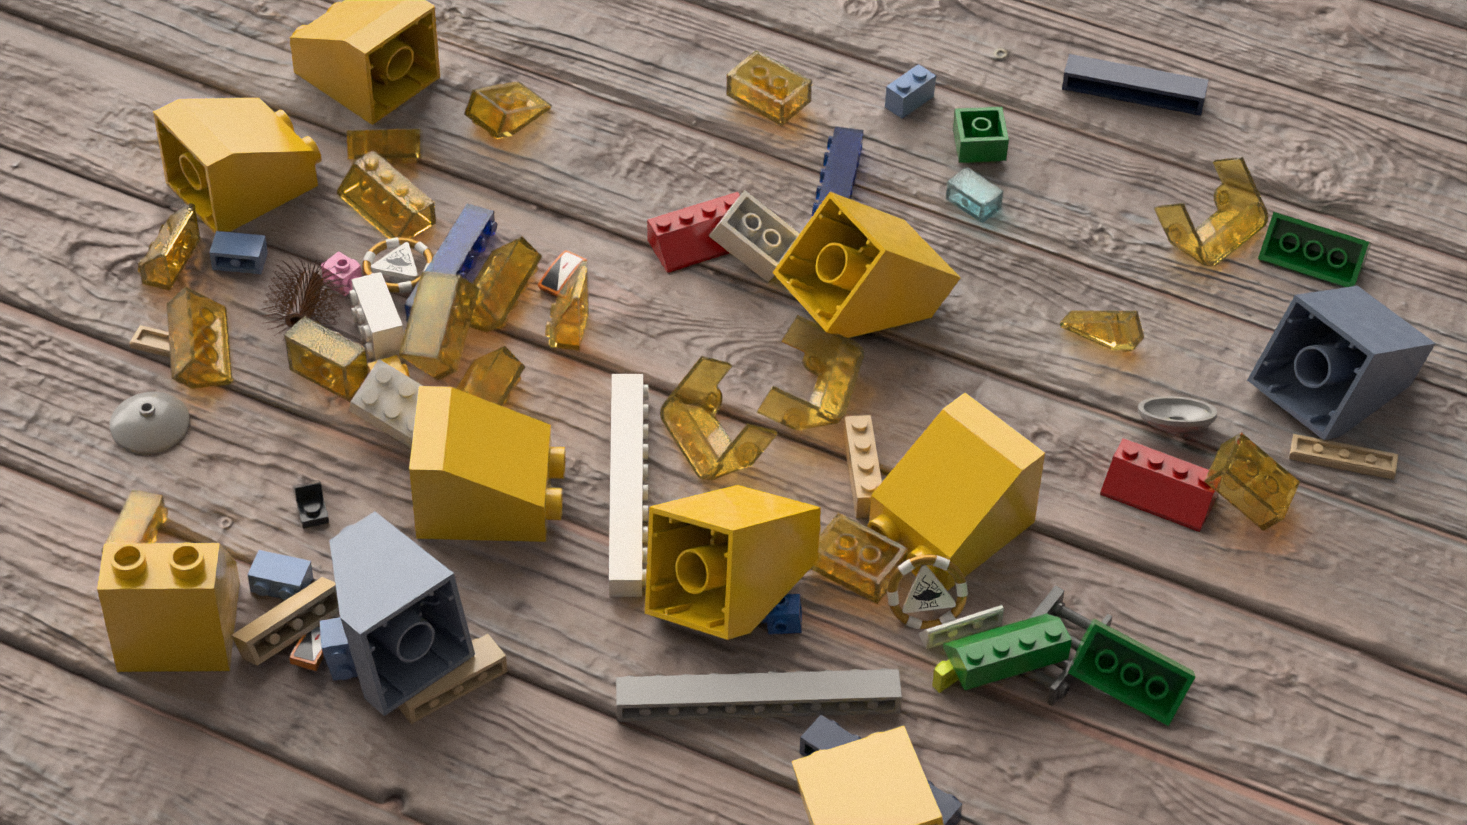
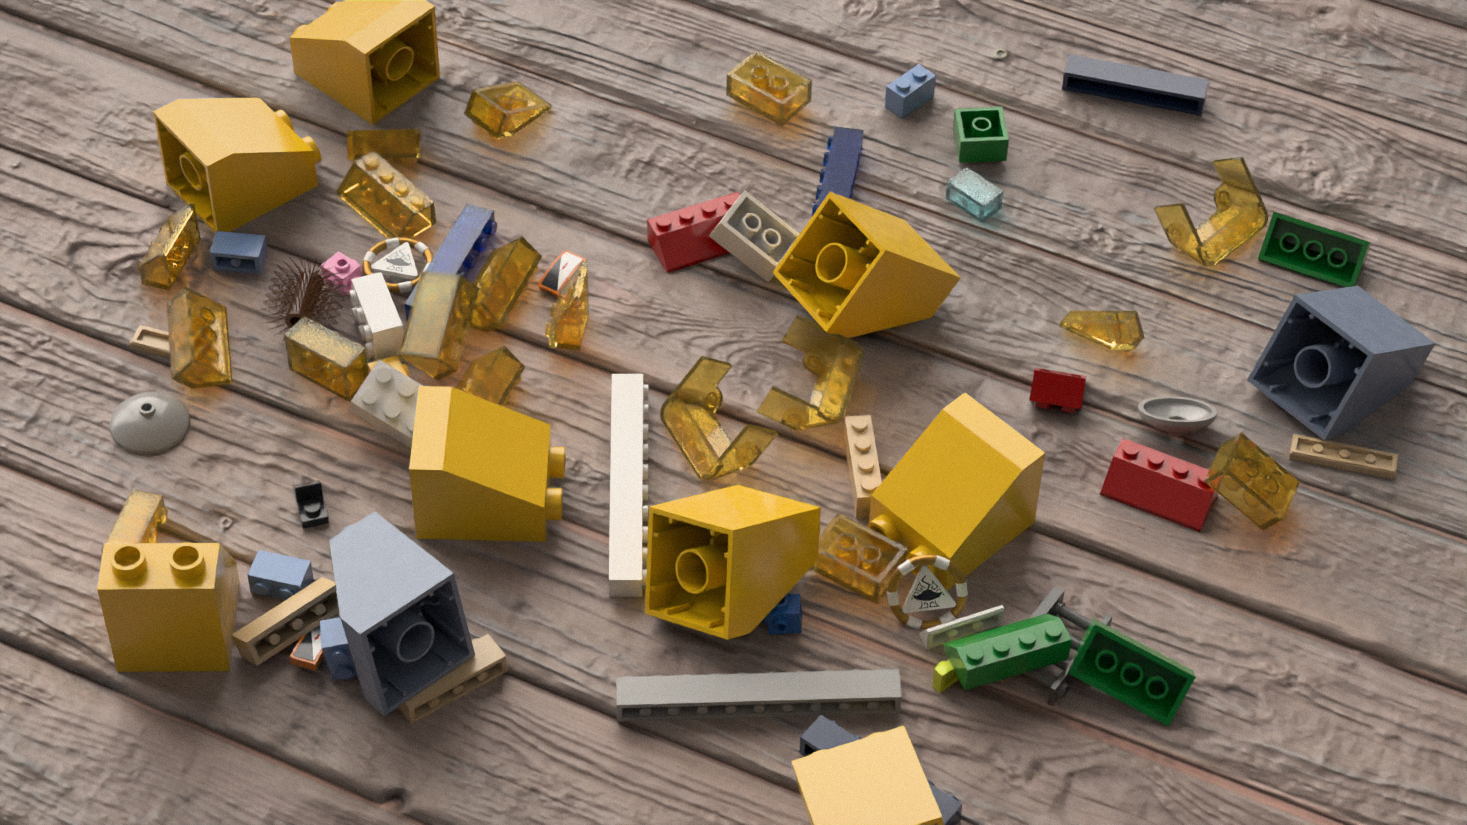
(1057, 389): none -> red slope

